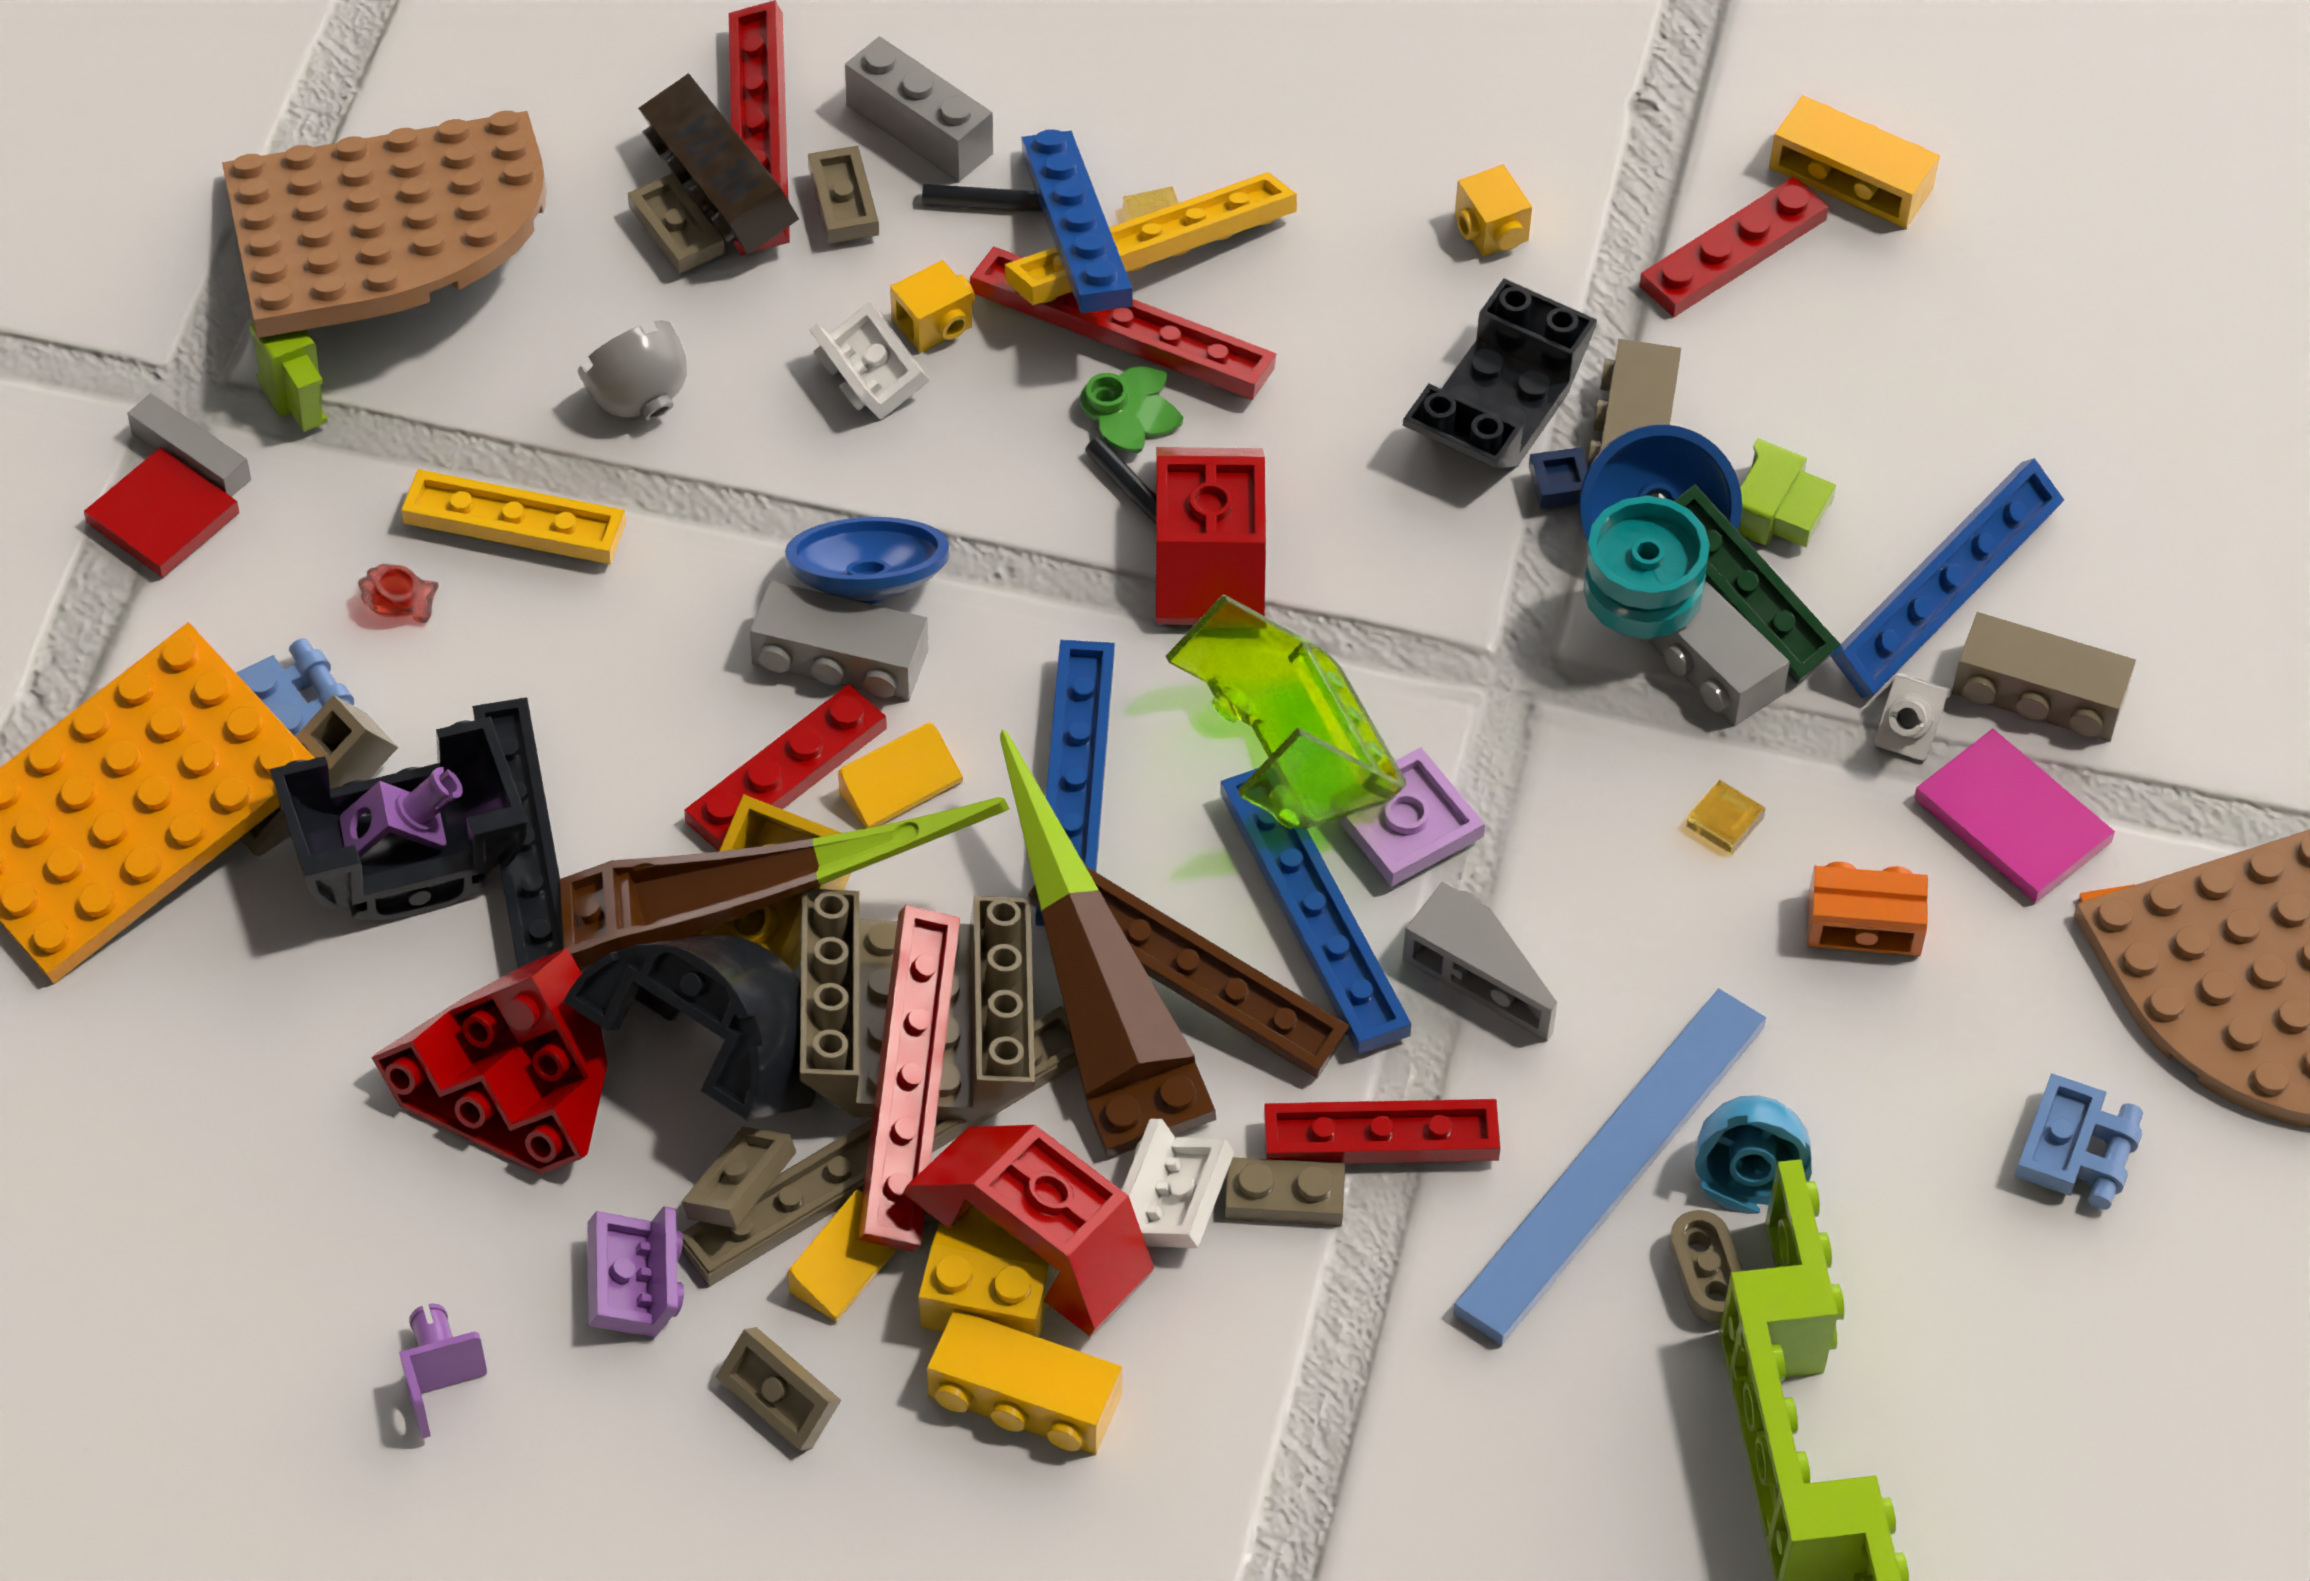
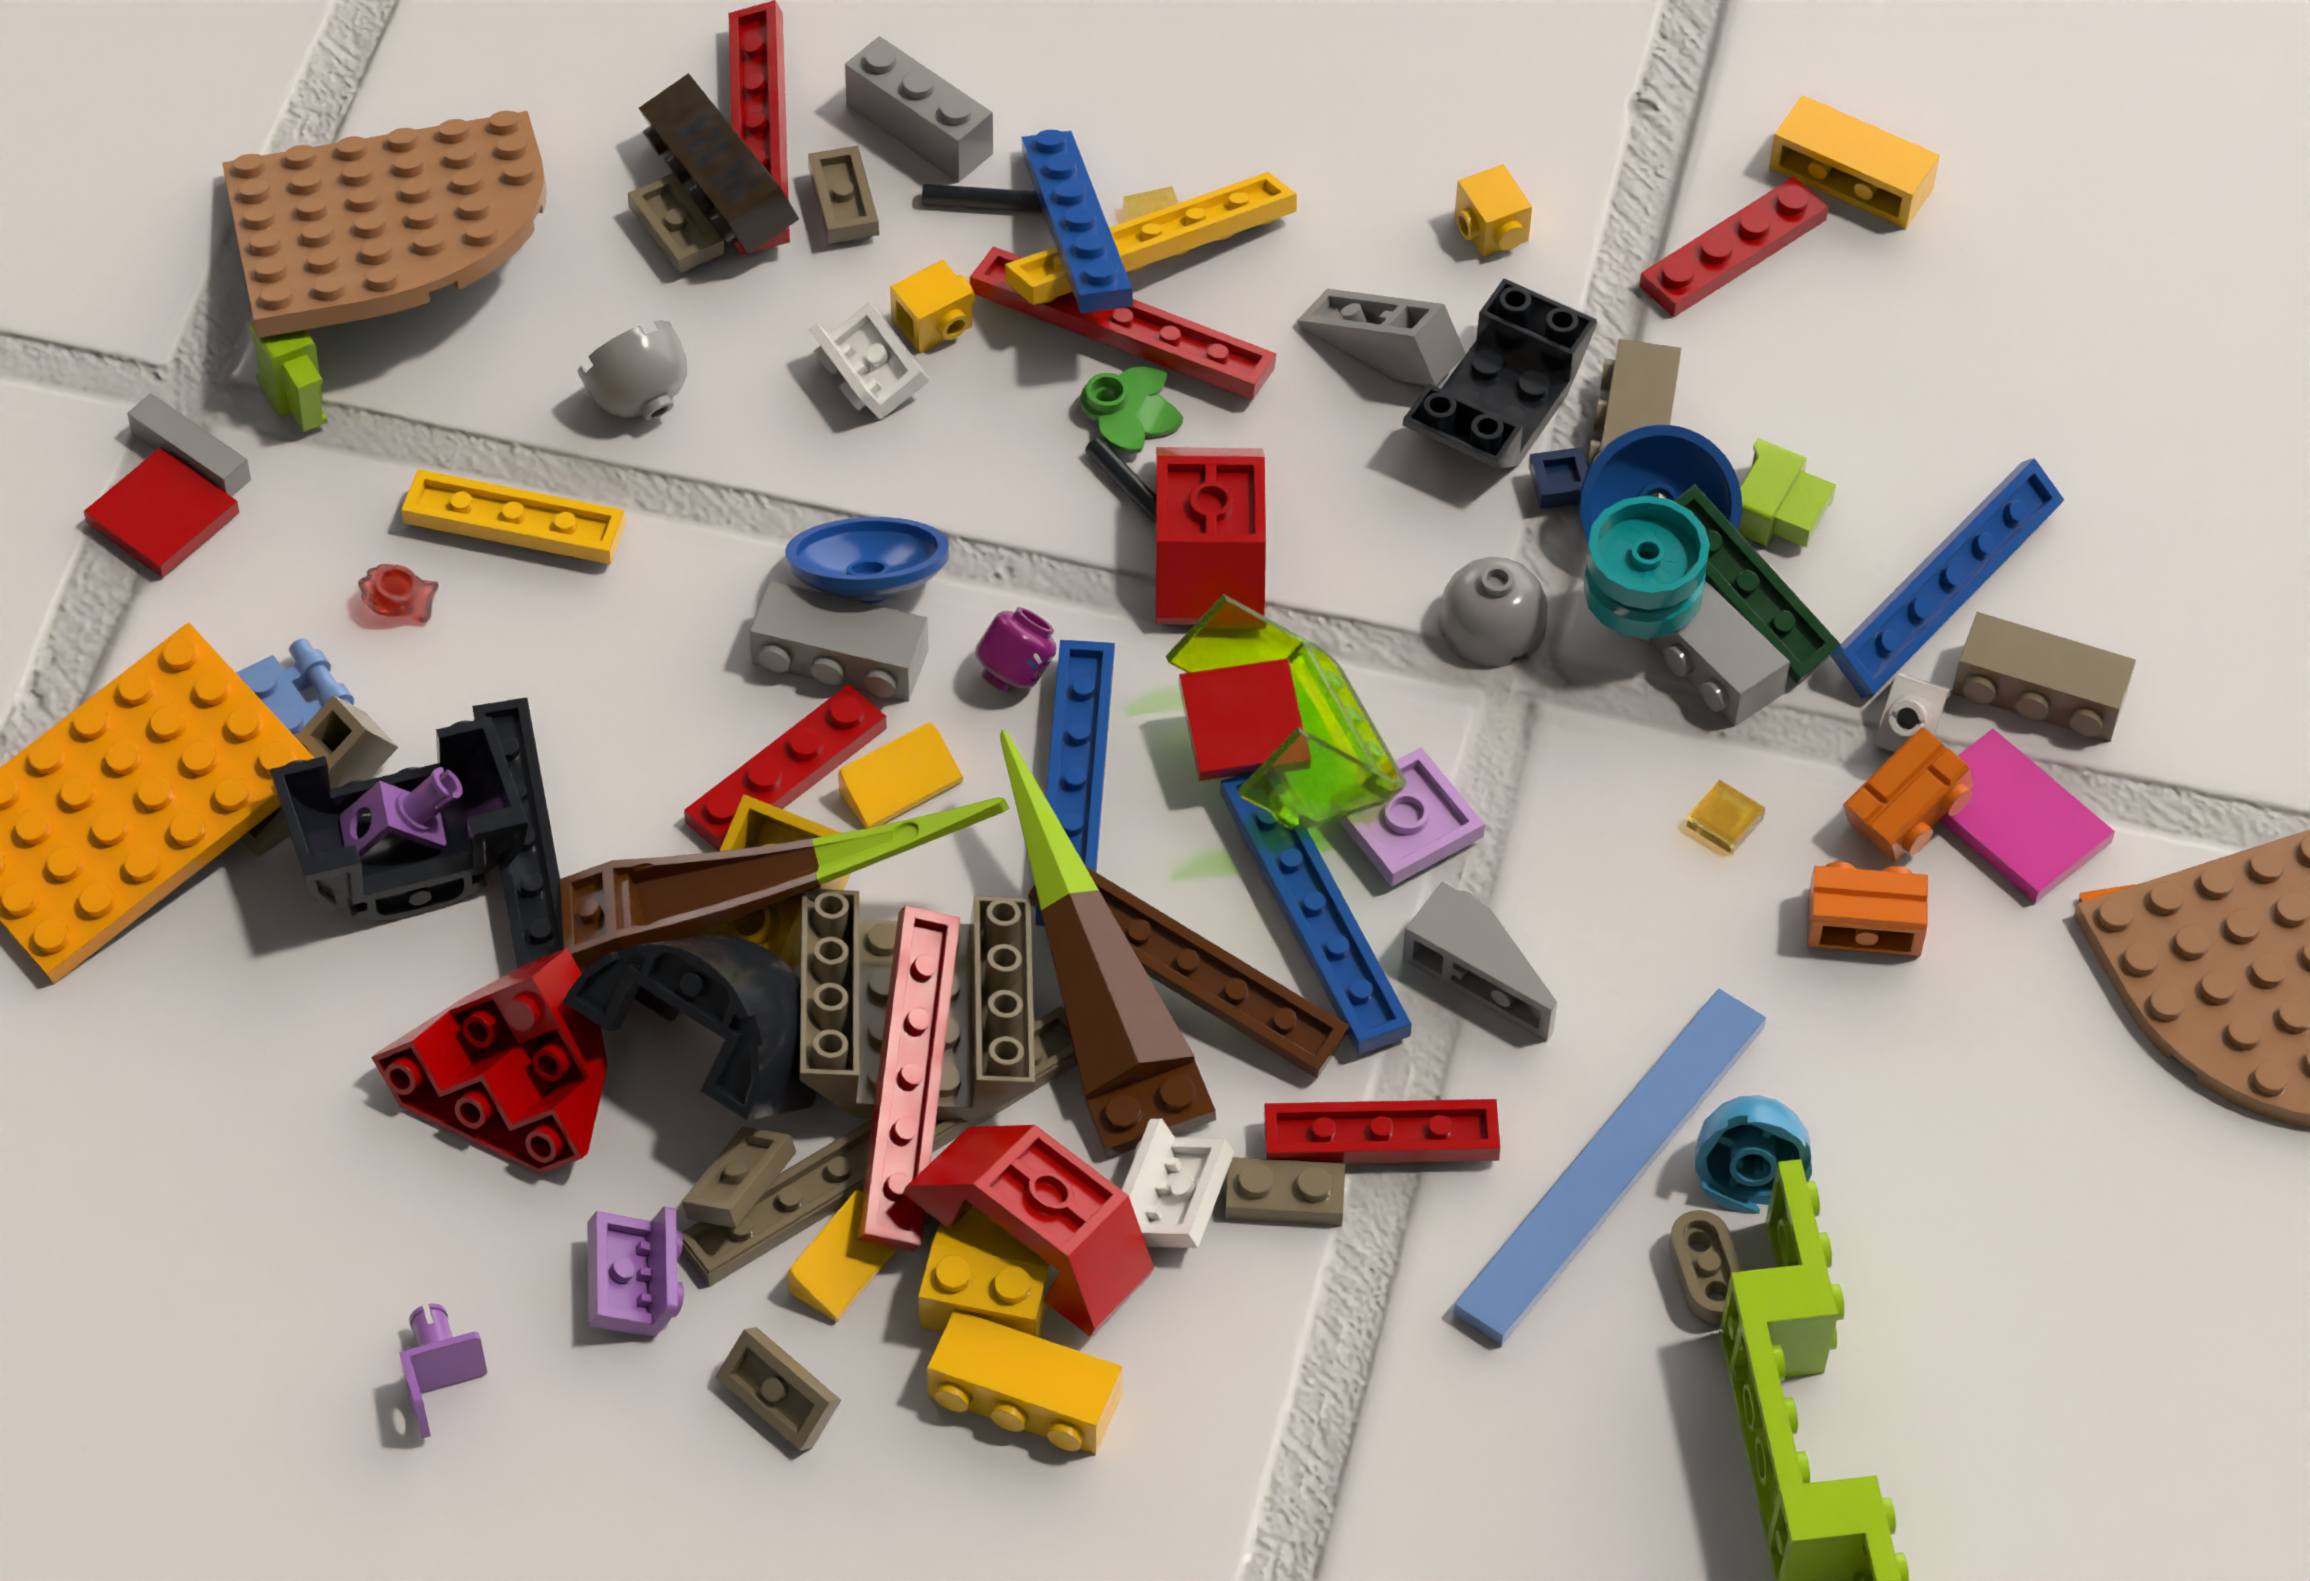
(1015, 649): none -> magenta head
(1238, 715): none -> red tile
(1391, 334): none -> light grey slope
(1493, 612): none -> light grey cylinder
(1910, 796): none -> orange brick
(2061, 1135): medium blue plate -> none

